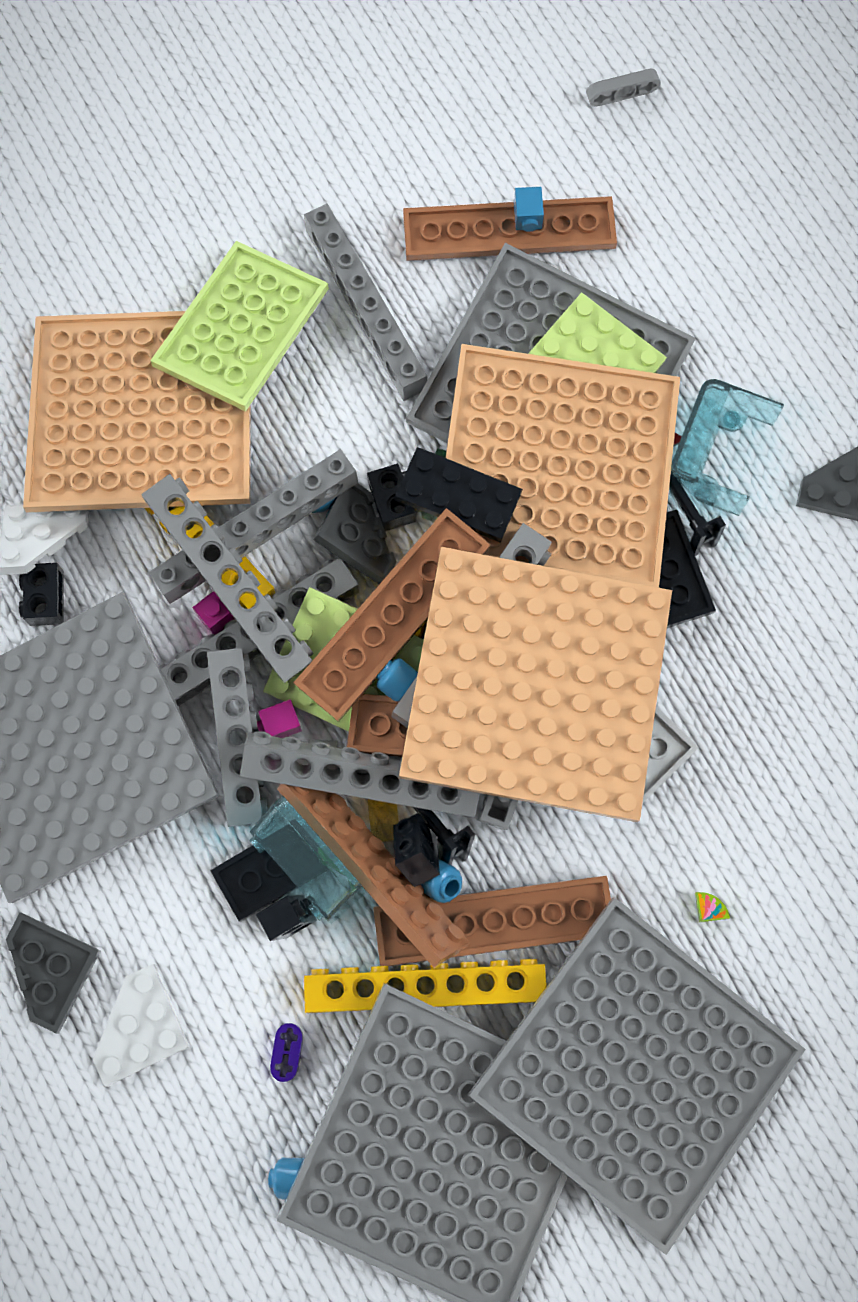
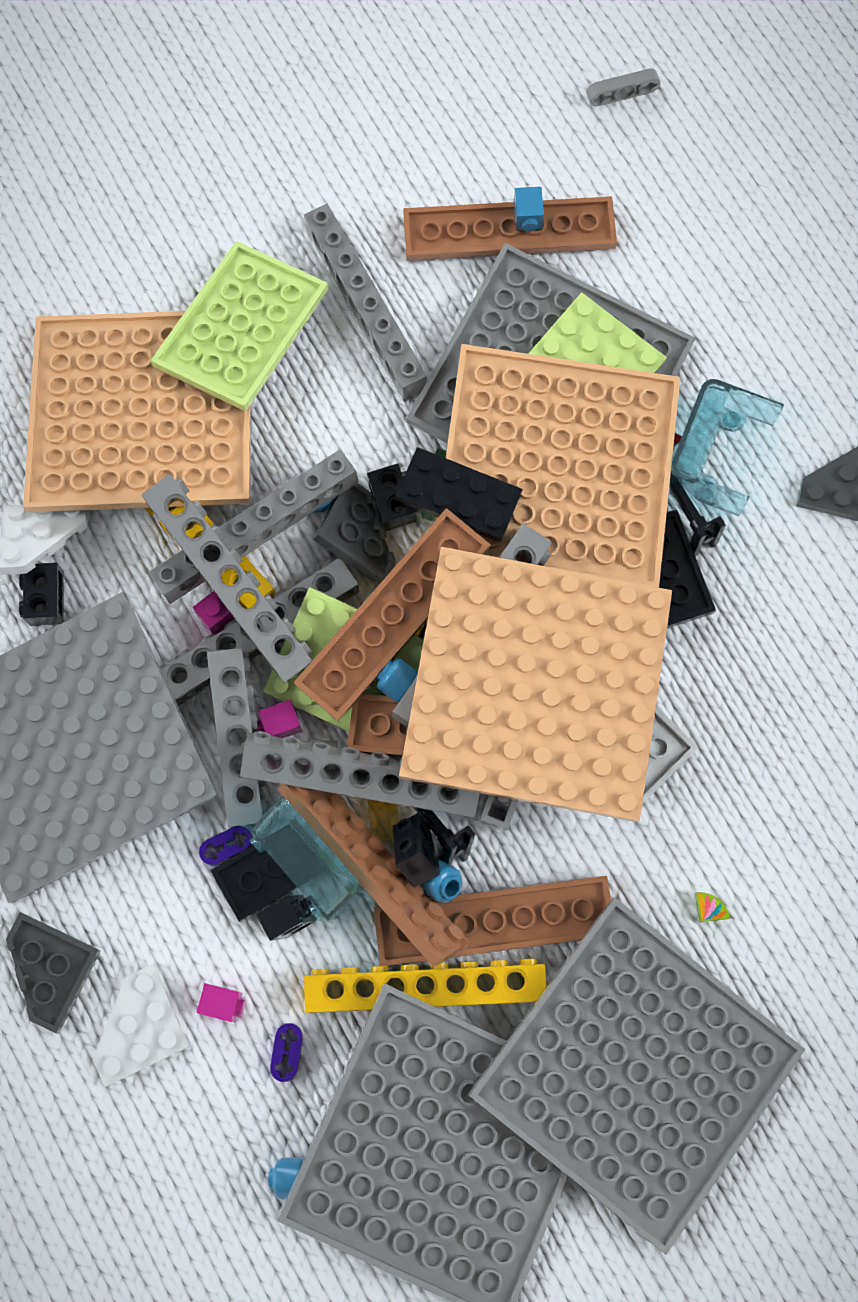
(221, 1003): none -> dark pink brick
(223, 839): none -> dark purple beam

